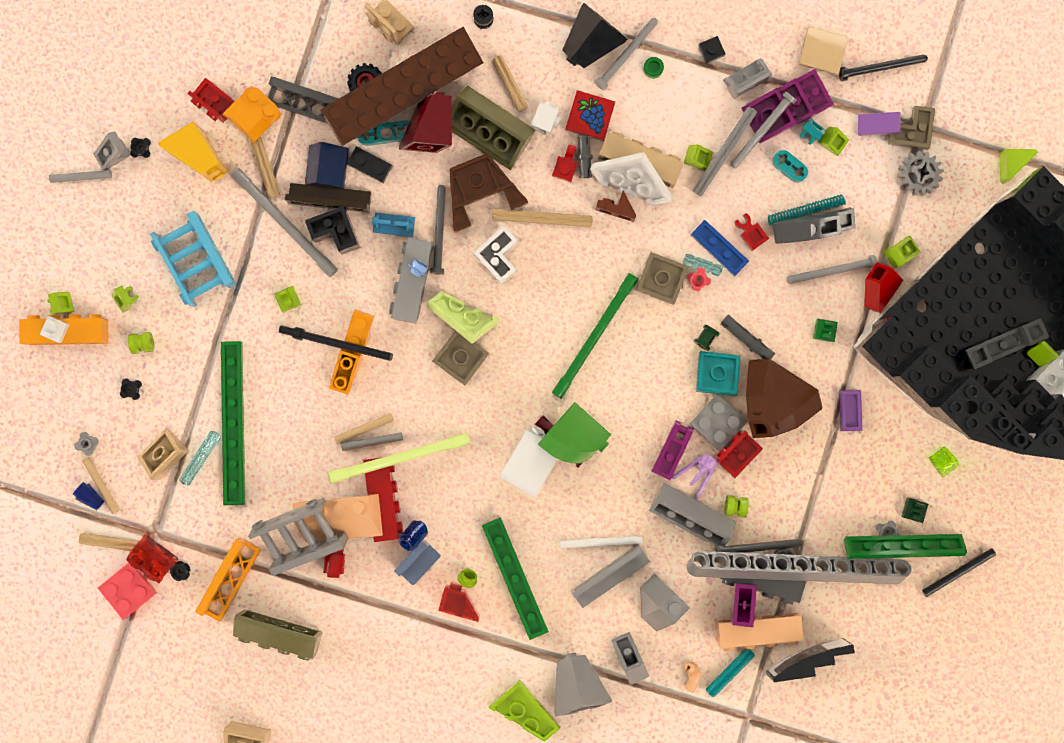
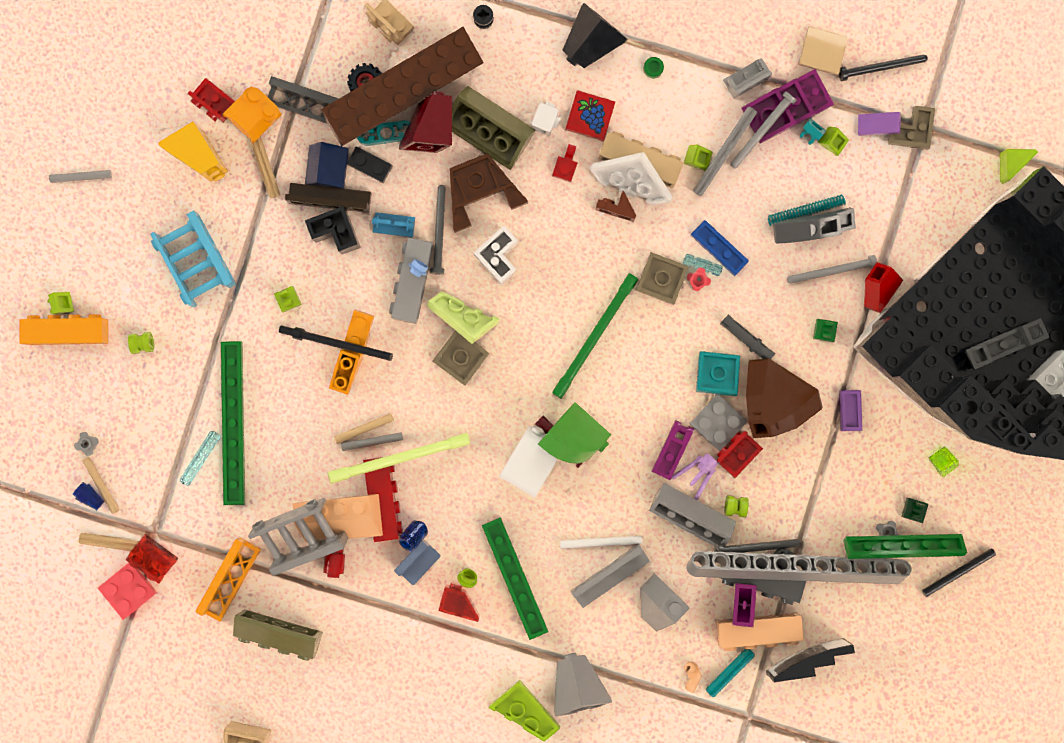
(54, 329): white tile -> none
(111, 151): light grey slope -> none
(122, 298): lime tile -> none
(125, 392): black plate -> none
(136, 143): black plate -> none
(162, 455): tan slope -> none
(174, 571): black plate -> none
(321, 260): light grey piece -> none
(510, 83): tan axle -> none
(542, 217): tan axle -> none
(584, 156): dark grey pin -> none
(602, 82): light grey bar -> none
(630, 658): light grey slope -> none
(706, 337): dark green bush -> none
(711, 49): black plate -> none
(752, 235): red plate -> none
(787, 170): teal beam -> none
(902, 252): lime slope -> none
(928, 168): light grey gear -> none
(1042, 353): lime slope -> none

